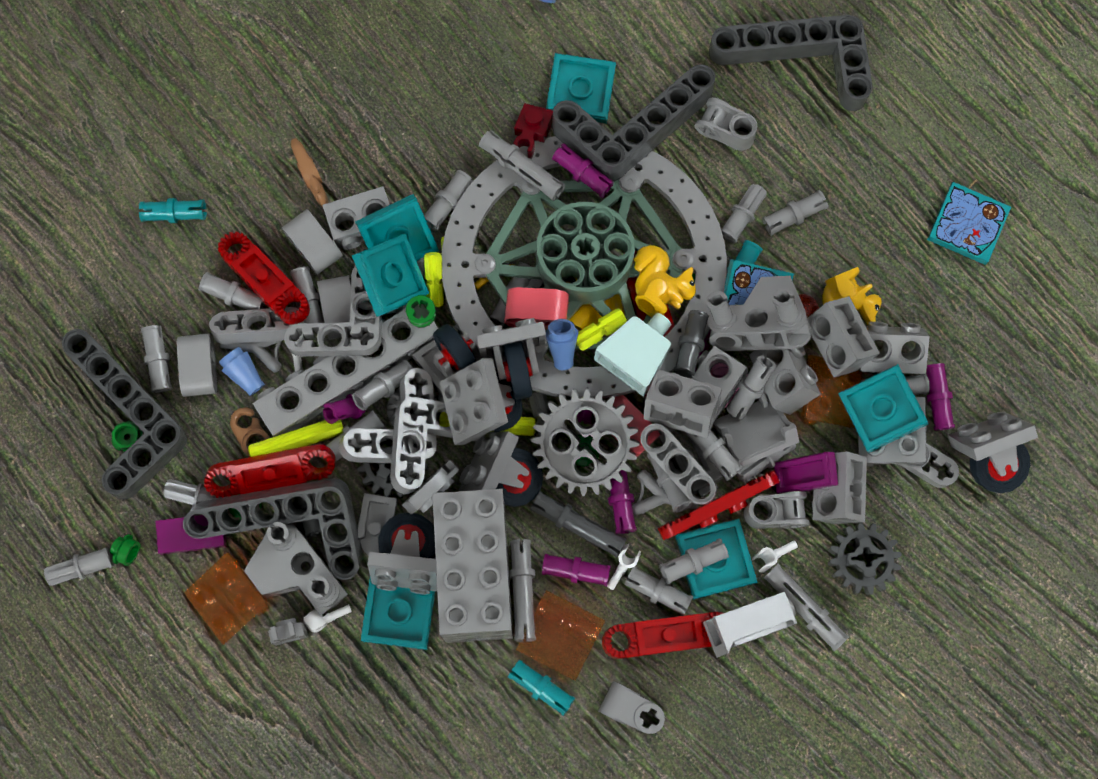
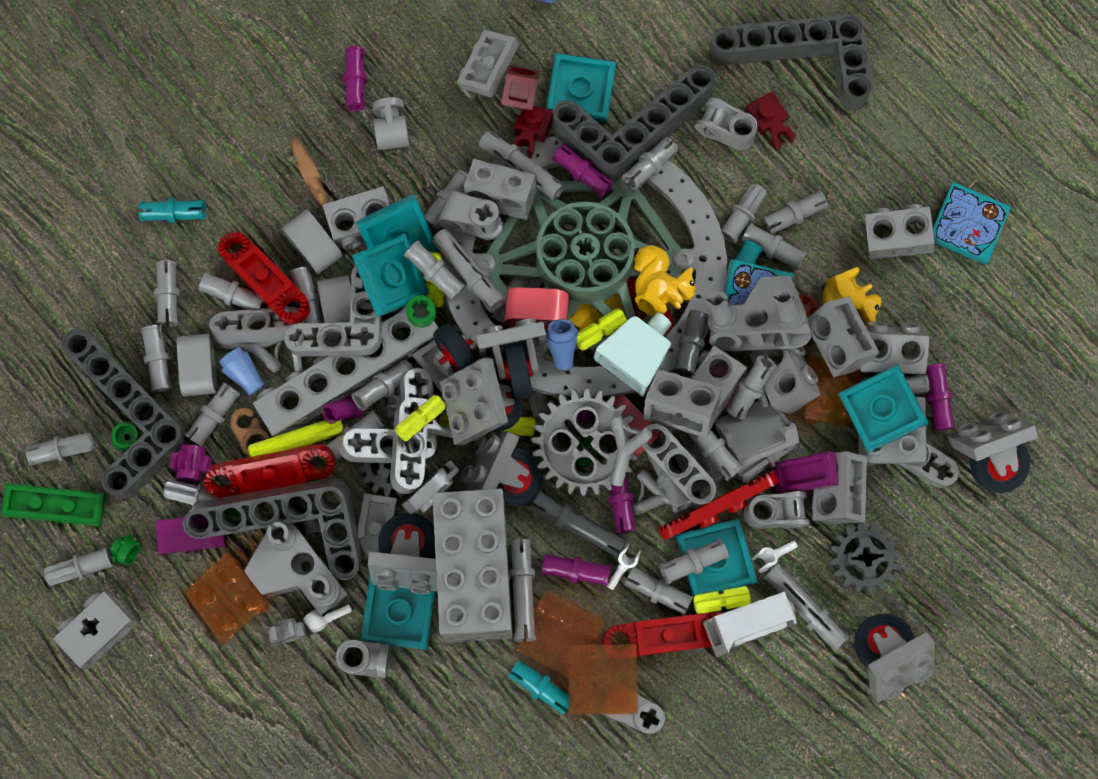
(53, 505): none -> green tile
(59, 448): none -> light grey axle
(112, 626): none -> light grey brick
(166, 293): none -> light grey pin
(190, 463): none -> magenta gear
(212, 414): none -> light grey pin
(355, 78): none -> magenta pin
(374, 662): none -> light grey piece
(390, 128): none -> light grey piece
(420, 418): none -> neon yellow piece
(434, 270): none -> light grey pin
(470, 216): none -> light grey piece
(476, 279): none -> light grey pin
(487, 64): none -> light grey bracket
(507, 187): none -> light grey brick
(520, 87): none -> dark red brick
(602, 679): none -> clear orange hinge
(625, 447): none -> light grey piece
(649, 163): none -> light grey pin
(714, 601): none -> neon yellow piece
(770, 117): none -> dark red plate
(775, 247): none -> light grey pin
(893, 655): none -> light grey plate
(900, 241): none -> light grey brick

